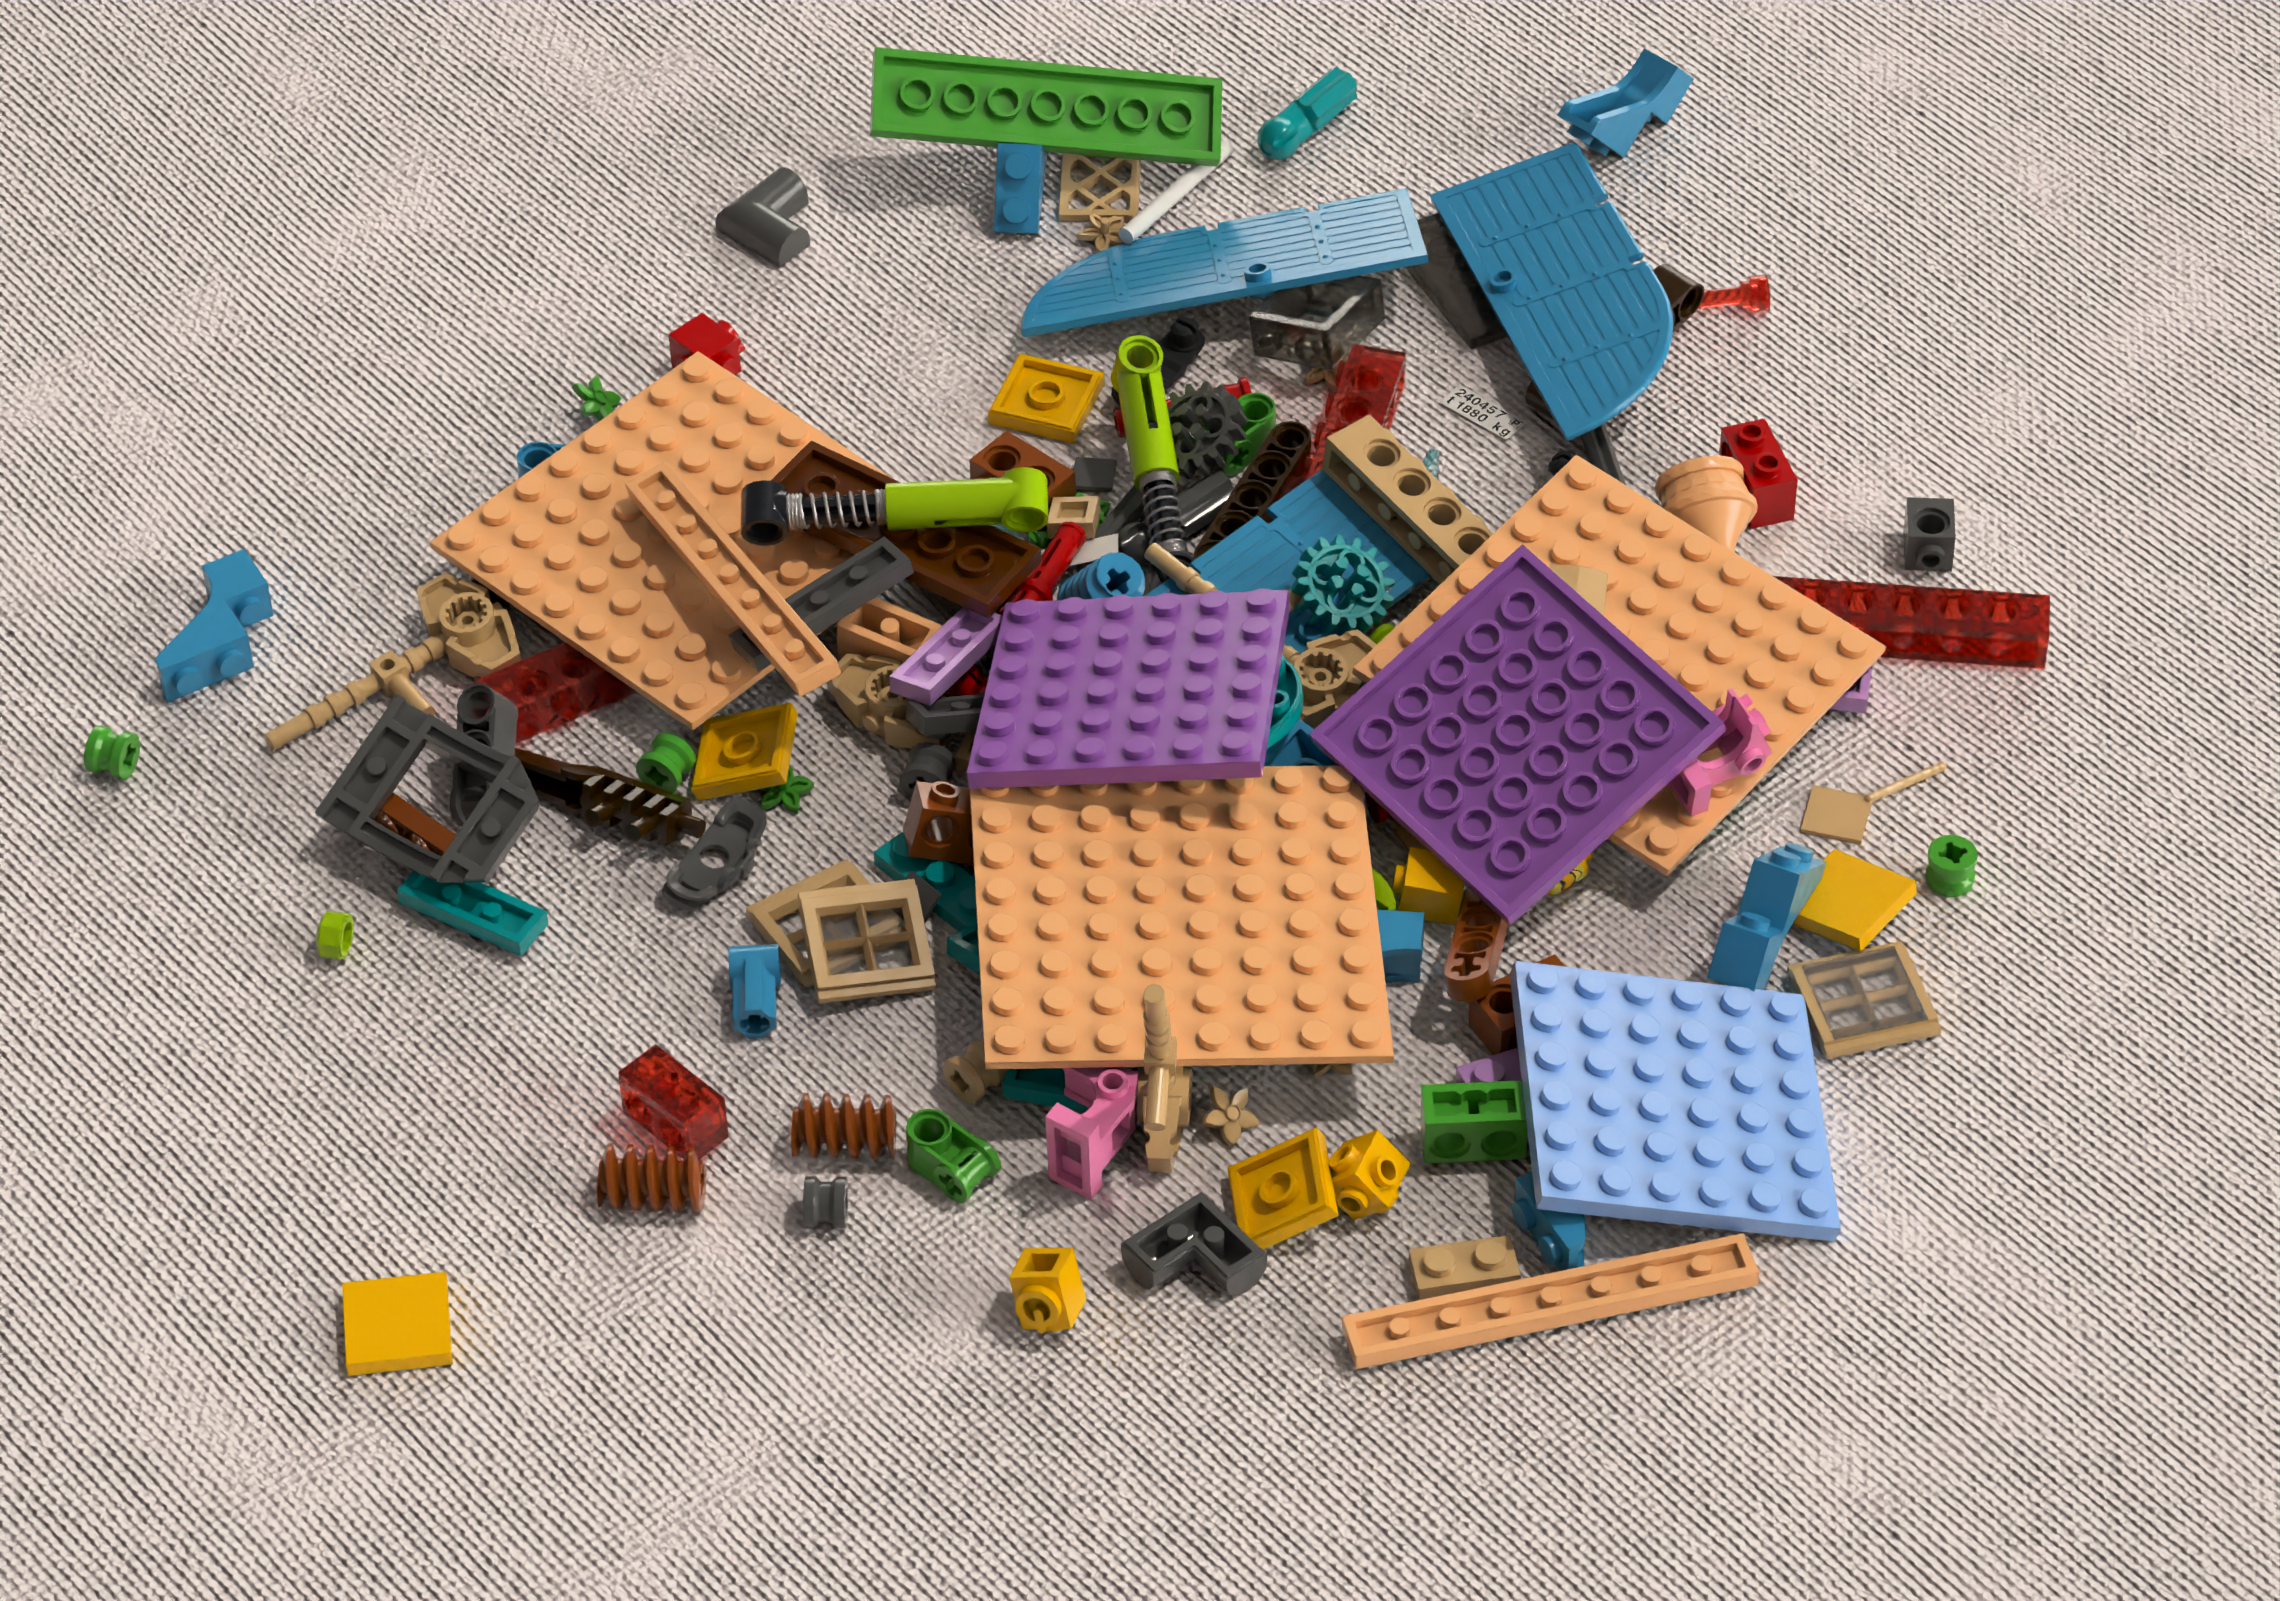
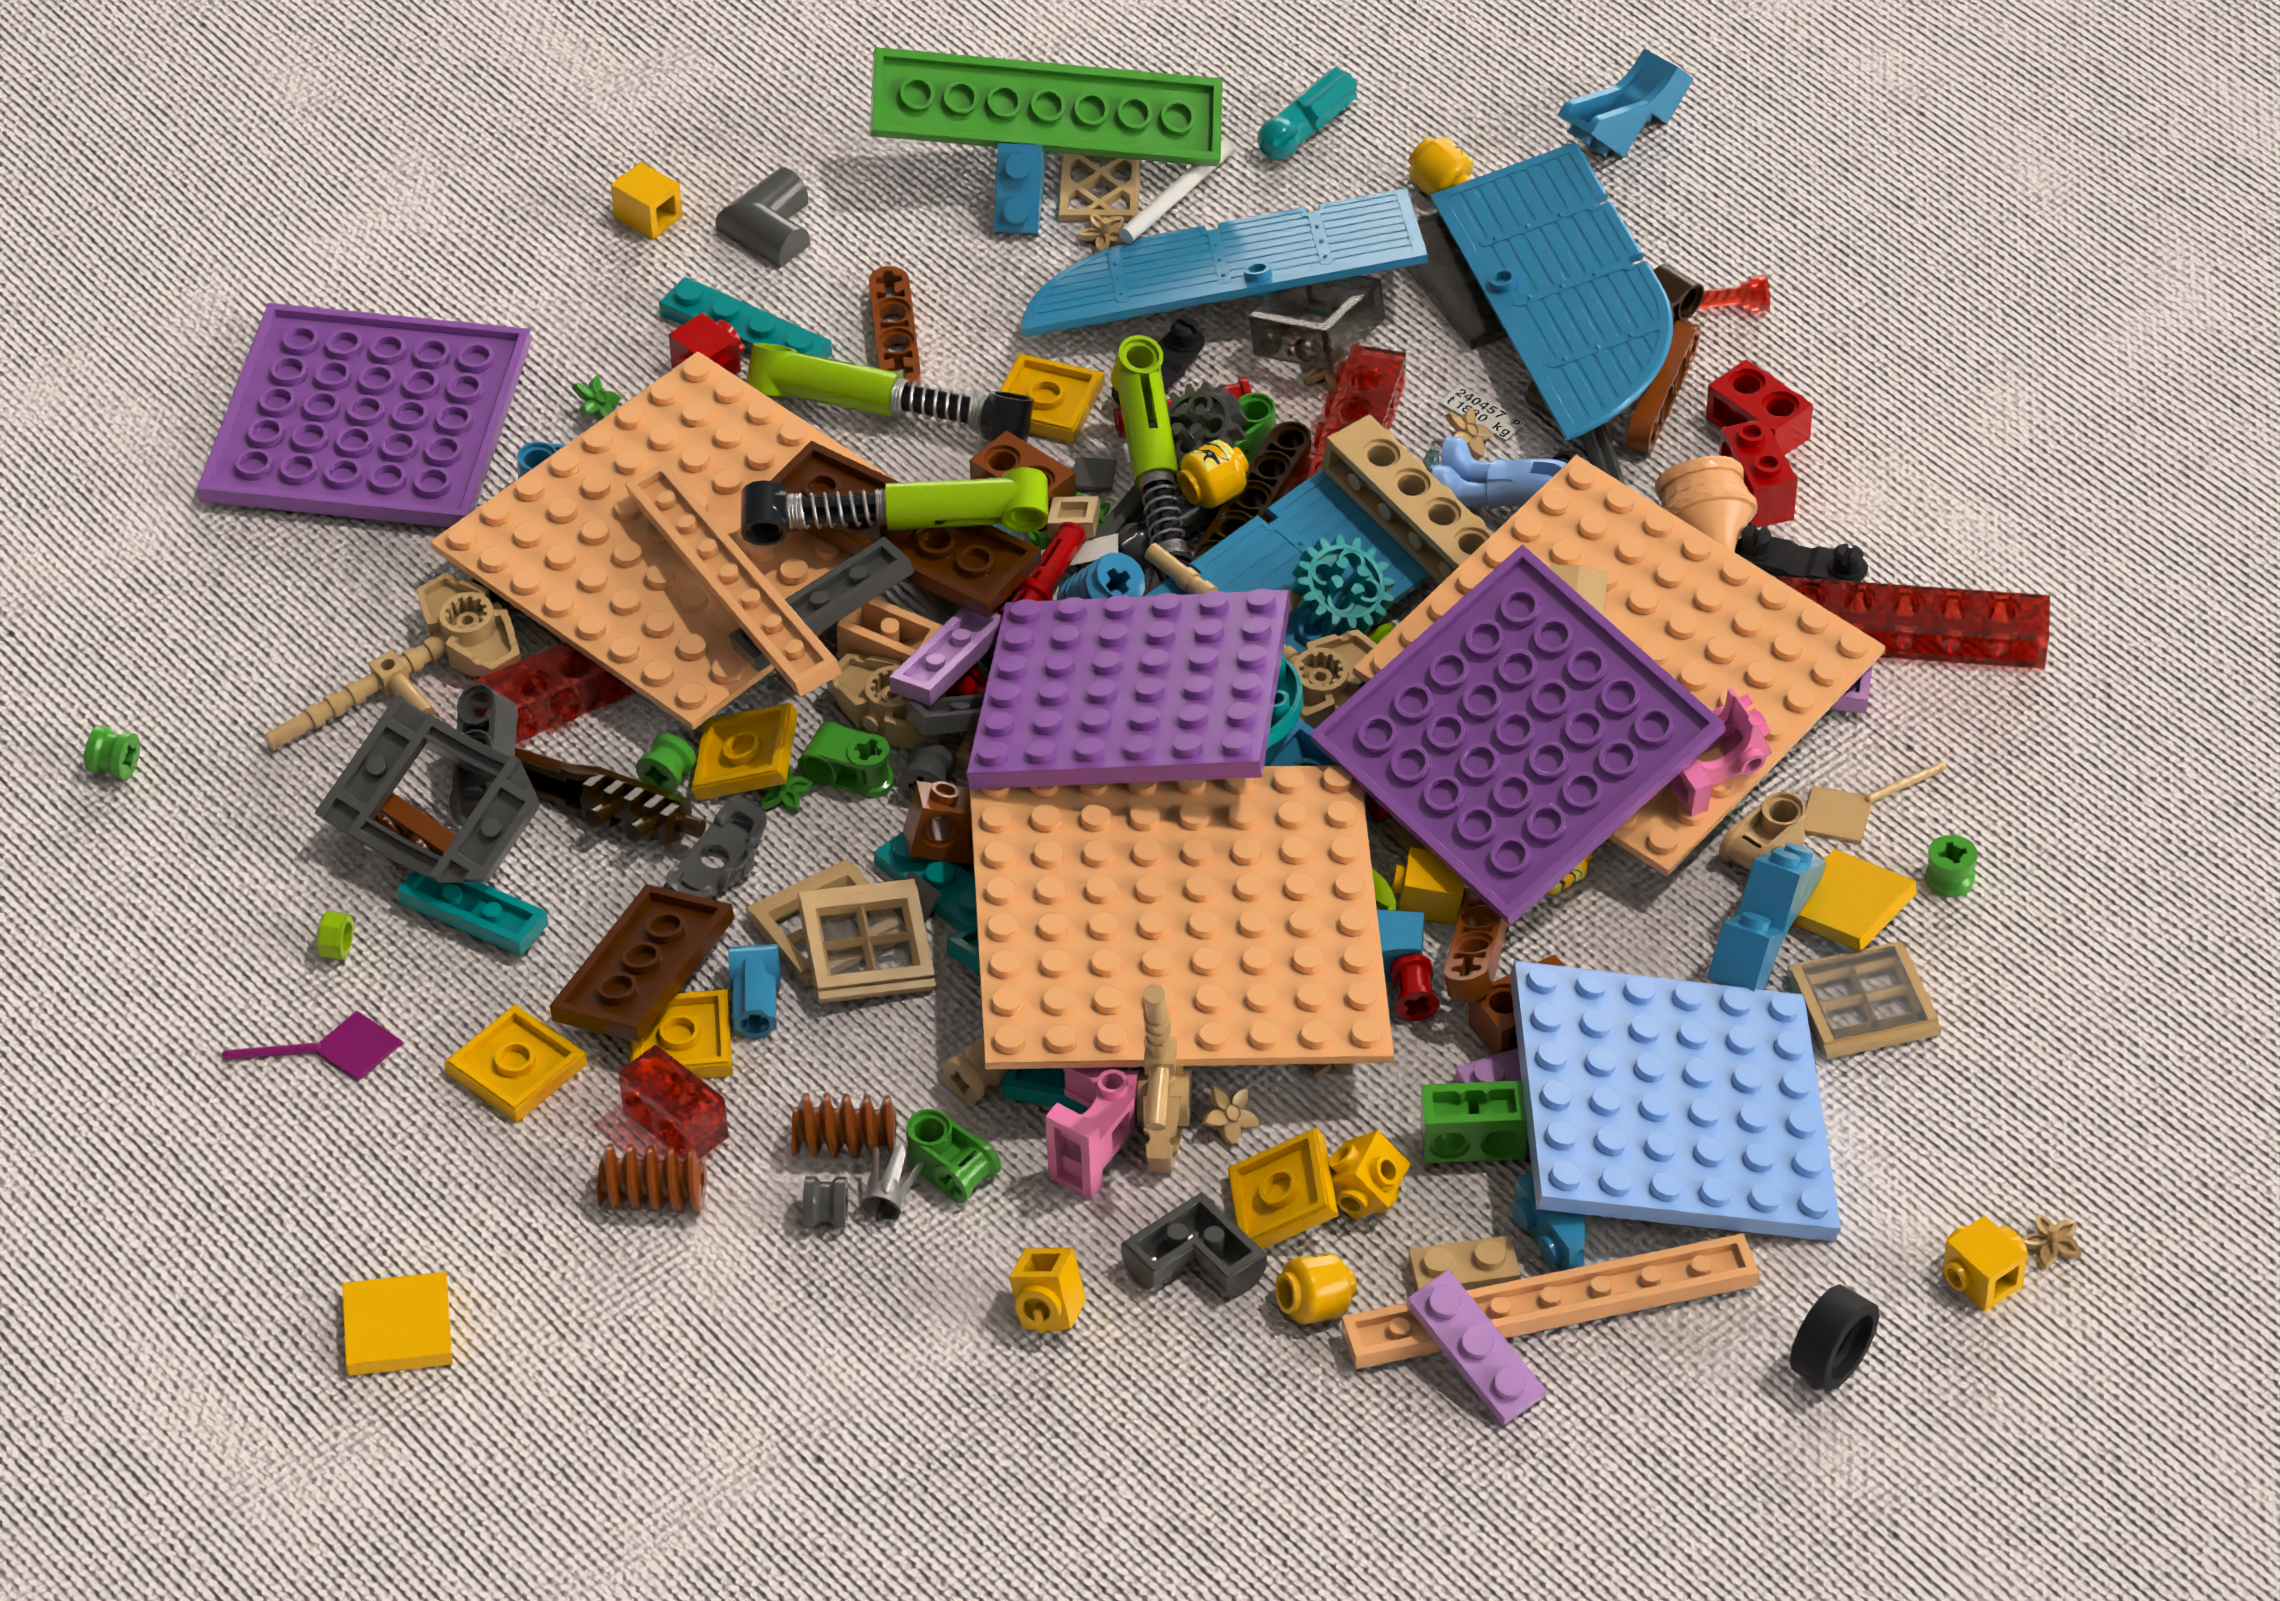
(215, 640): dark azure arch -> none
(351, 1047): none -> magenta piece
(365, 415): none -> medium lavender plate
(515, 1063): none -> yellow tile
(642, 962): none -> reddish brown plate
(646, 200): none -> yellow brick
(694, 1033): none -> yellow tile
(752, 324): none -> teal plate
(785, 373): none -> piece
(843, 758): none -> bright green piece
(886, 1188): none -> flat silver piece
(896, 332): none -> dark orange beam
(1213, 474): none -> yellow head
(1315, 1288): none -> yellow head
(1415, 994): none -> red bush
(1439, 165): none -> yellow head
(1468, 430): none -> tan plant
(1475, 1347): none -> lavender plate
(1493, 483): none -> light blue piece
(1662, 392): none -> dark orange beam
(1753, 394): none -> red brick
(1769, 826): none -> tan piece
(1789, 559): none -> black piece
(1834, 1337): none -> black tyre
(1929, 534): dark grey brick -> none
(1985, 1262): none -> yellow brick
(2053, 1240): none -> tan plant

